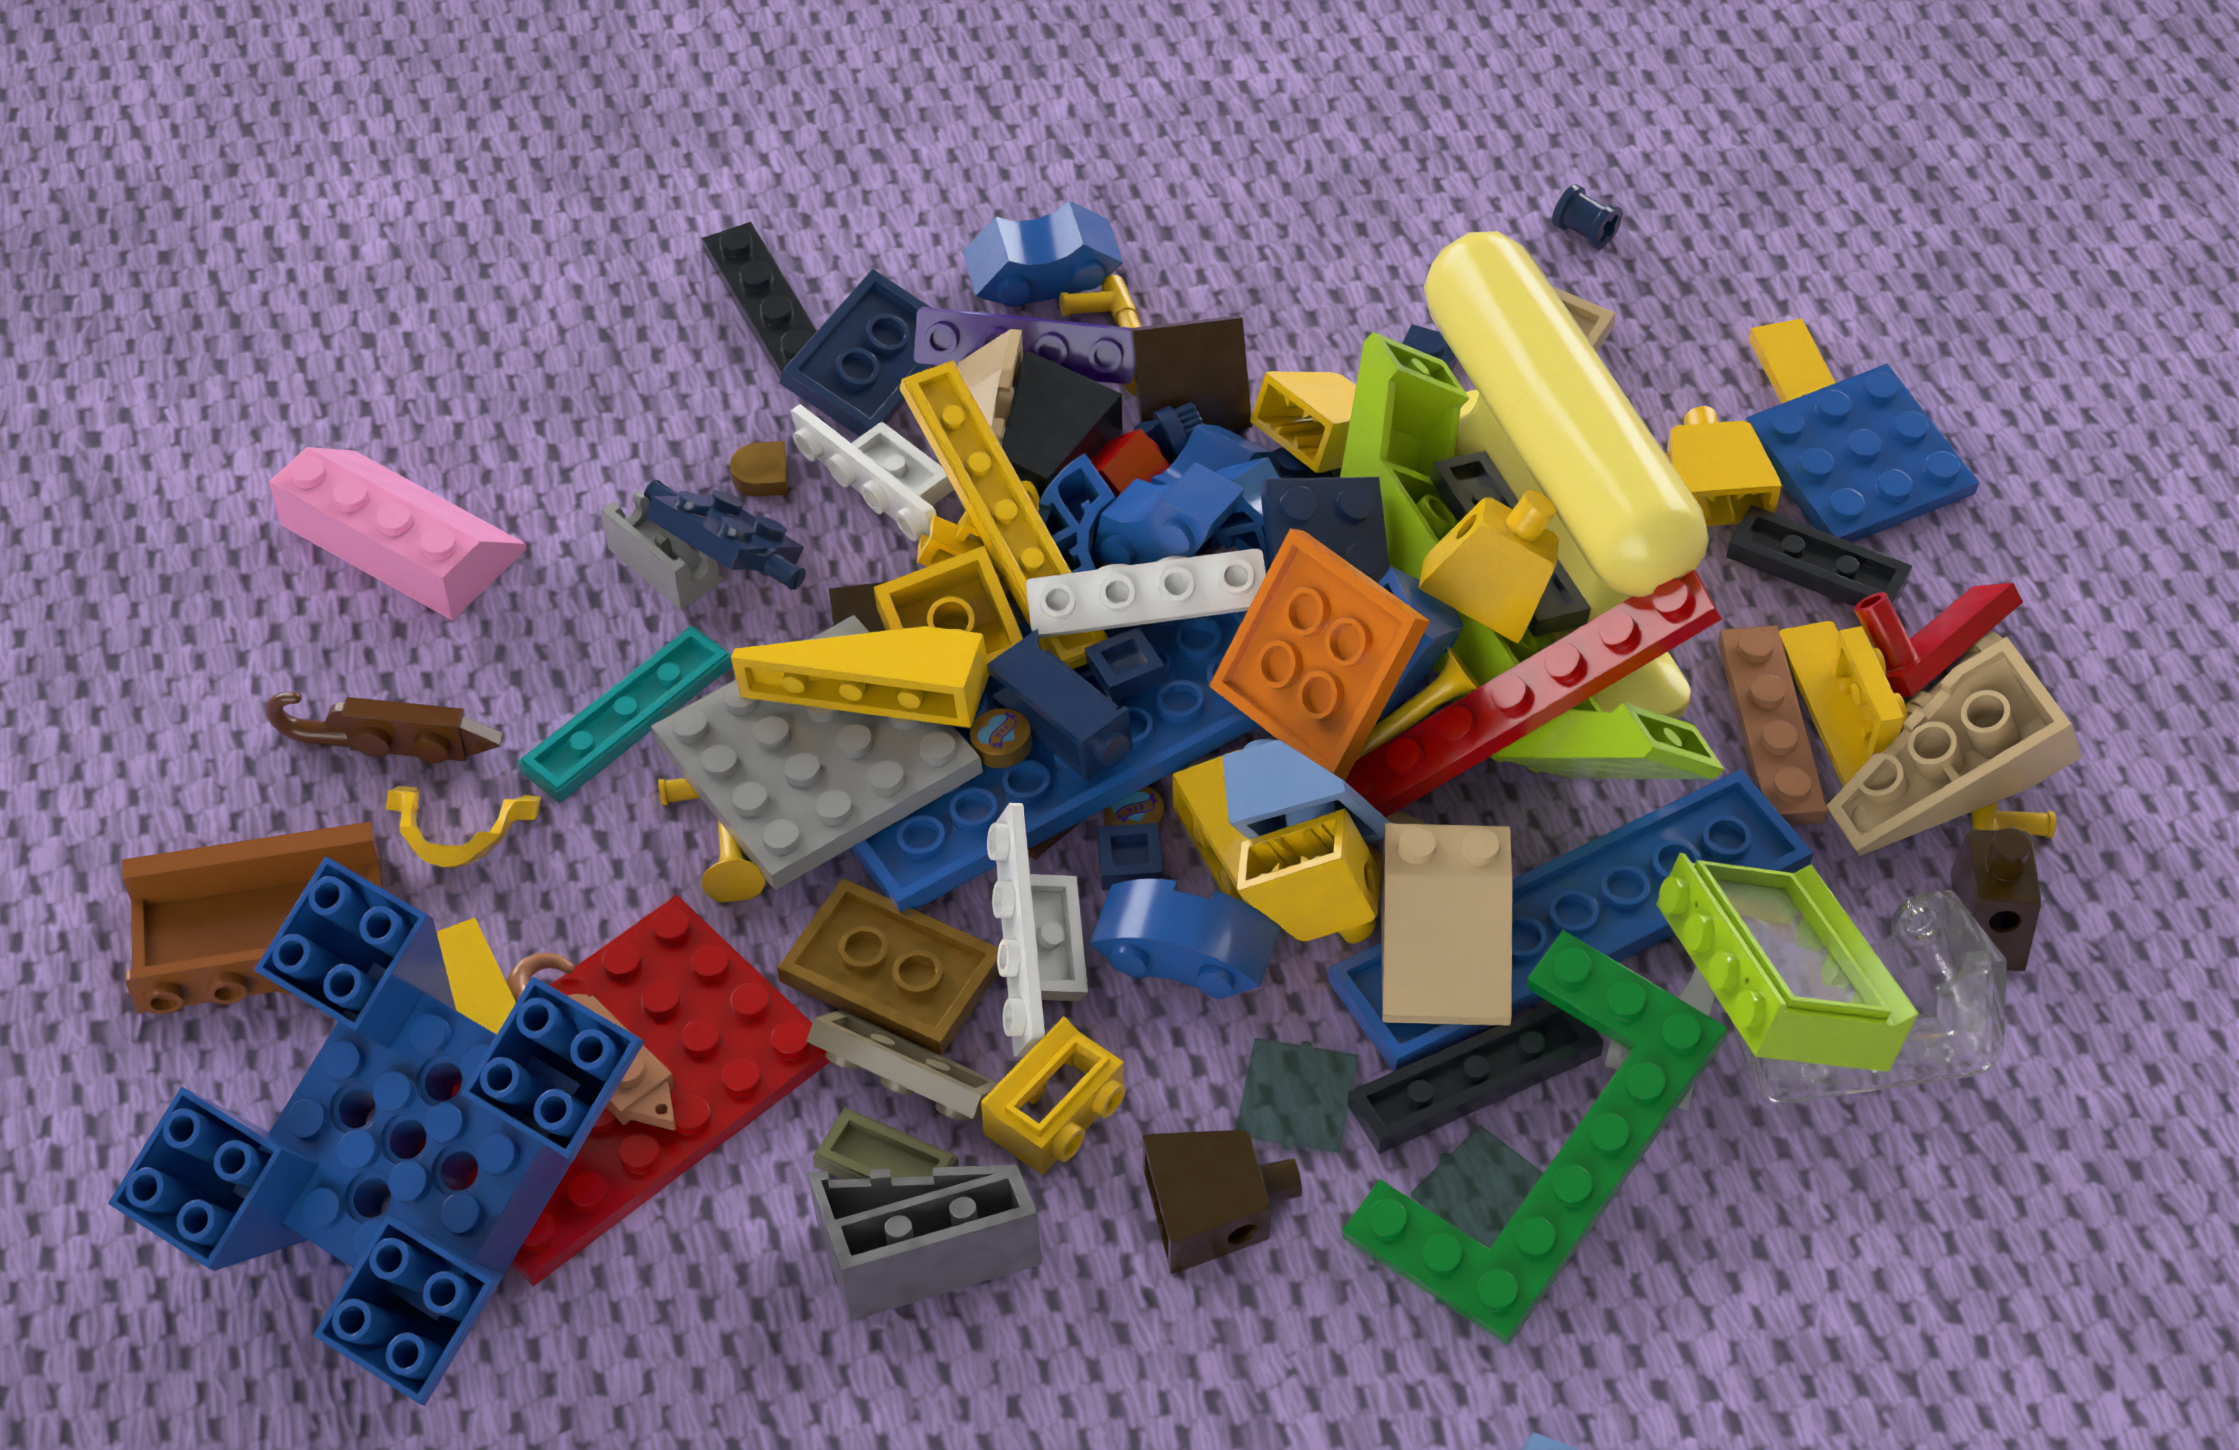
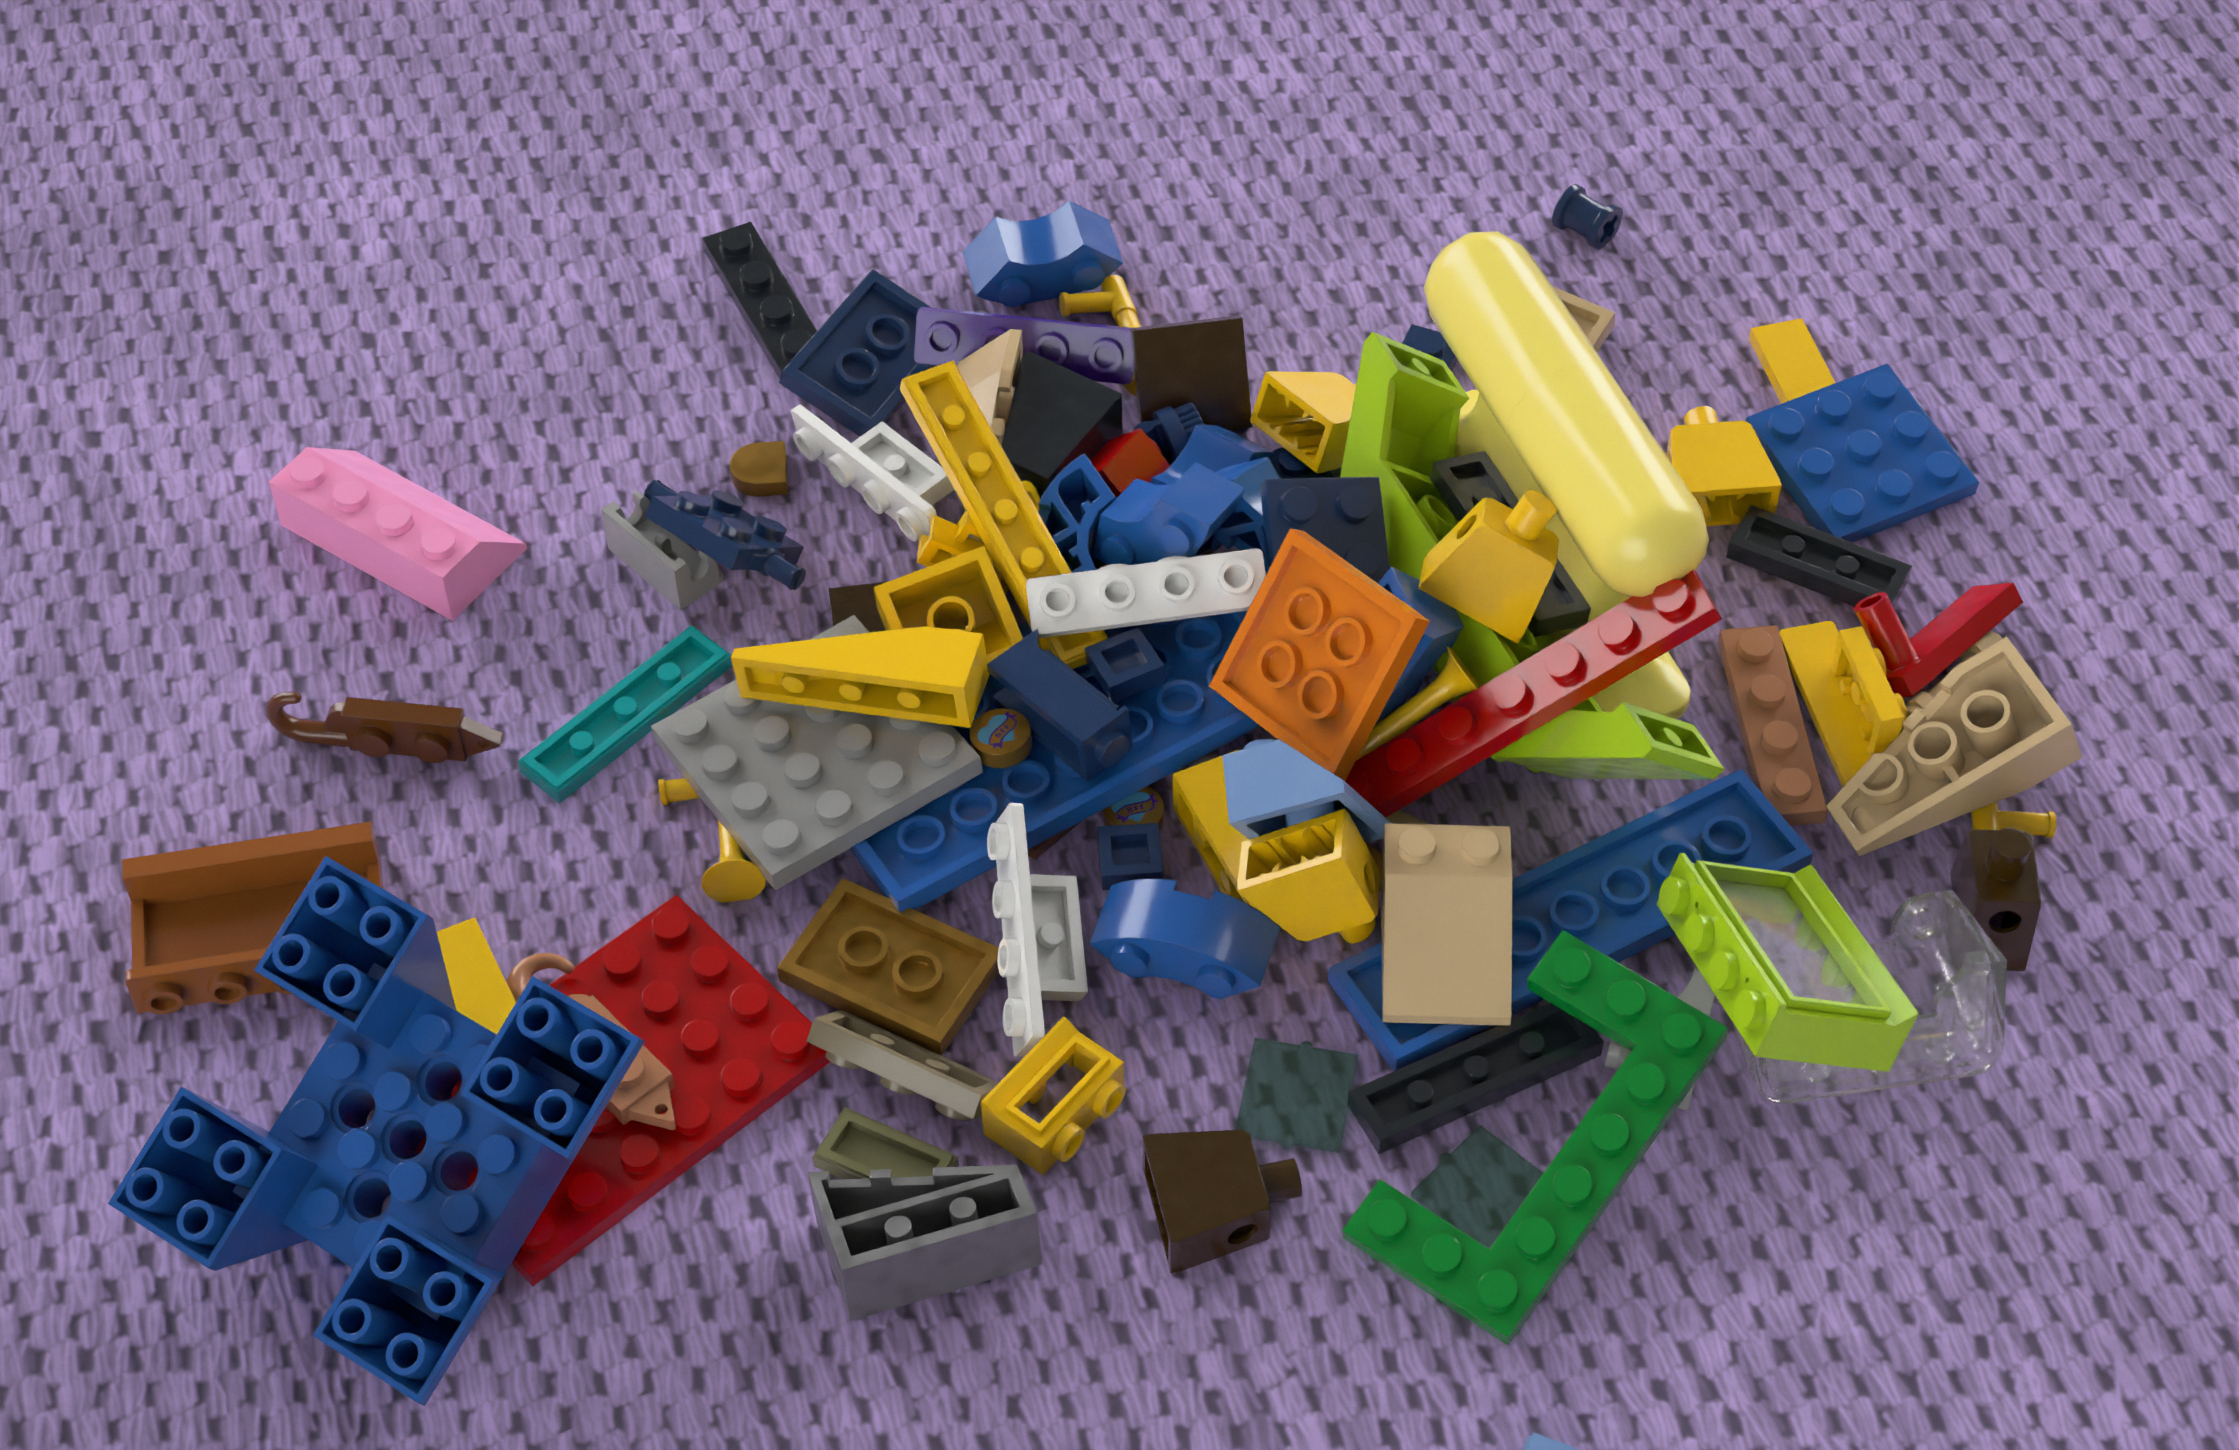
(406, 800): yellow helmet -> none

